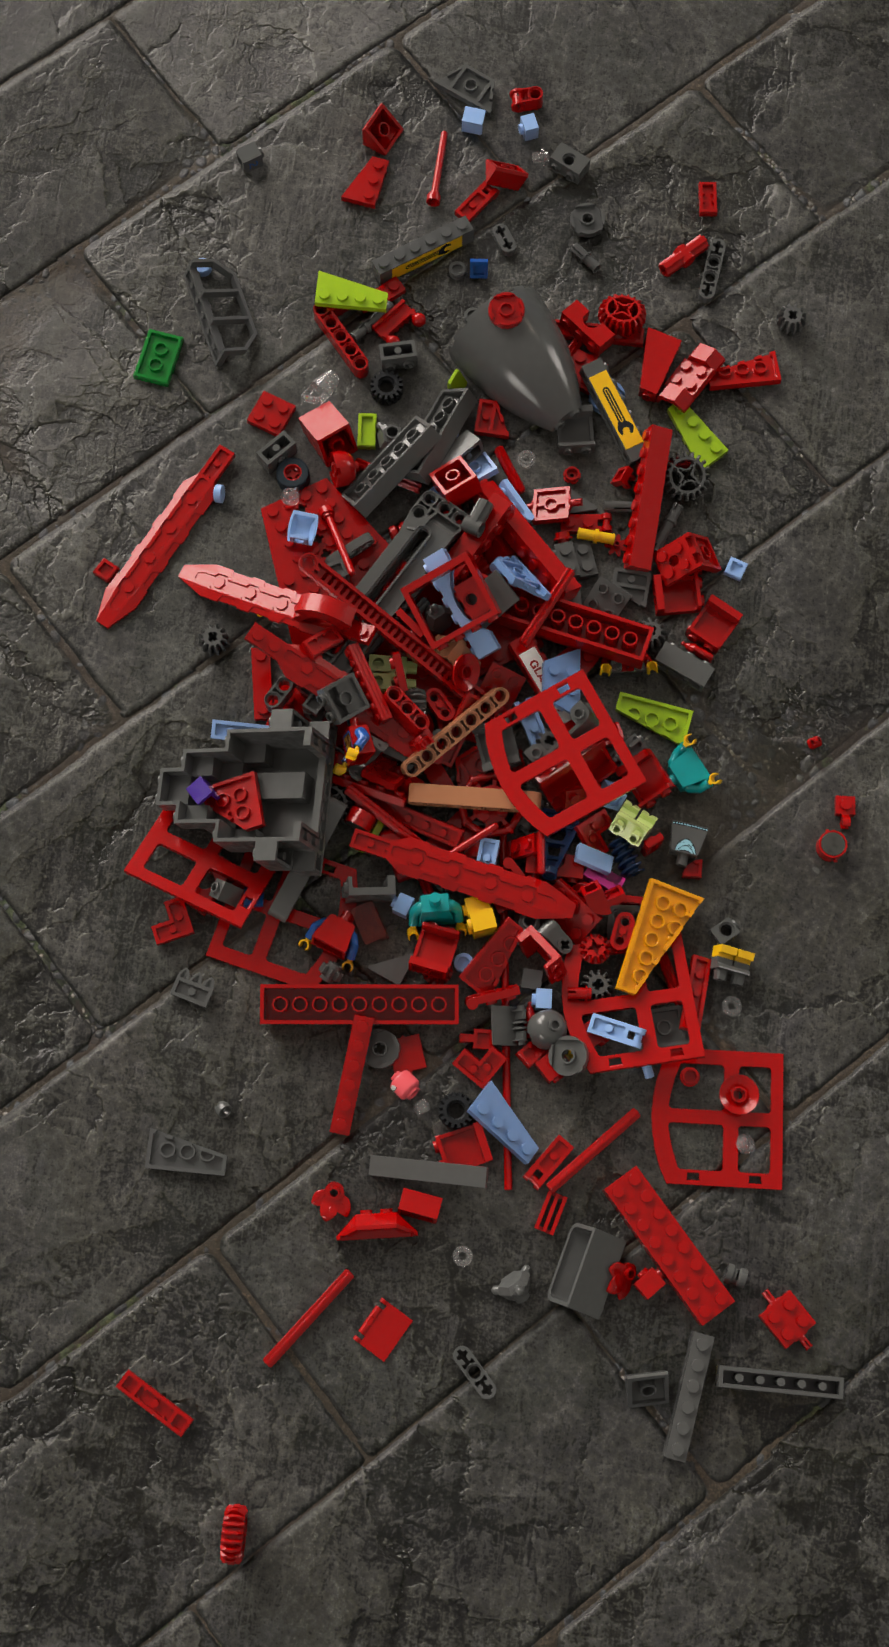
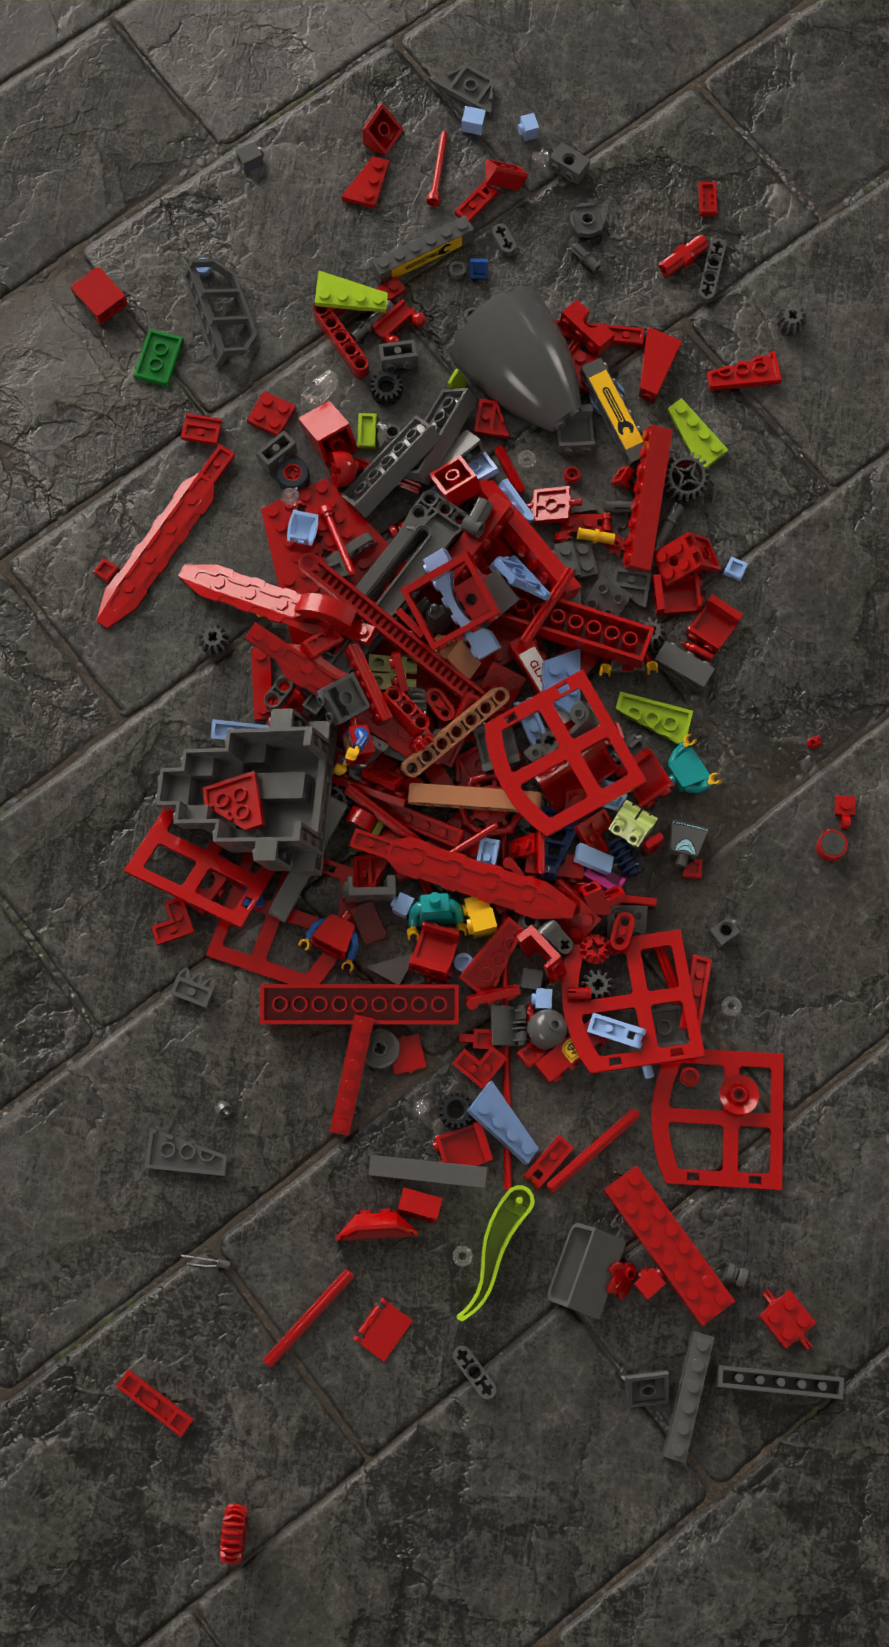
(99, 295): none -> red panel
(201, 429): none -> red plate
(201, 790): dark purple panel -> none
(219, 493): light blue tile -> none
(220, 1263): none -> piece
(226, 892): dark grey brick -> none
(331, 972): dark grey gear -> none
(331, 1204): red plate -> none
(368, 870): none -> red wing
(404, 1085): coral head -> none
(466, 672): red dish -> none
(502, 1225): none -> lime animal
(506, 310): red tile -> none
(515, 1285): dark grey rock -> none
(528, 99): red piece -> none
(544, 1229): red tile -> none
(561, 1064): dark grey plate -> none
(622, 310): red gear -> none
(658, 924): light orange wing -> none
(691, 377): red piece -> none
(731, 961): dark grey hips -> none
(745, 1144): clear plate -> none

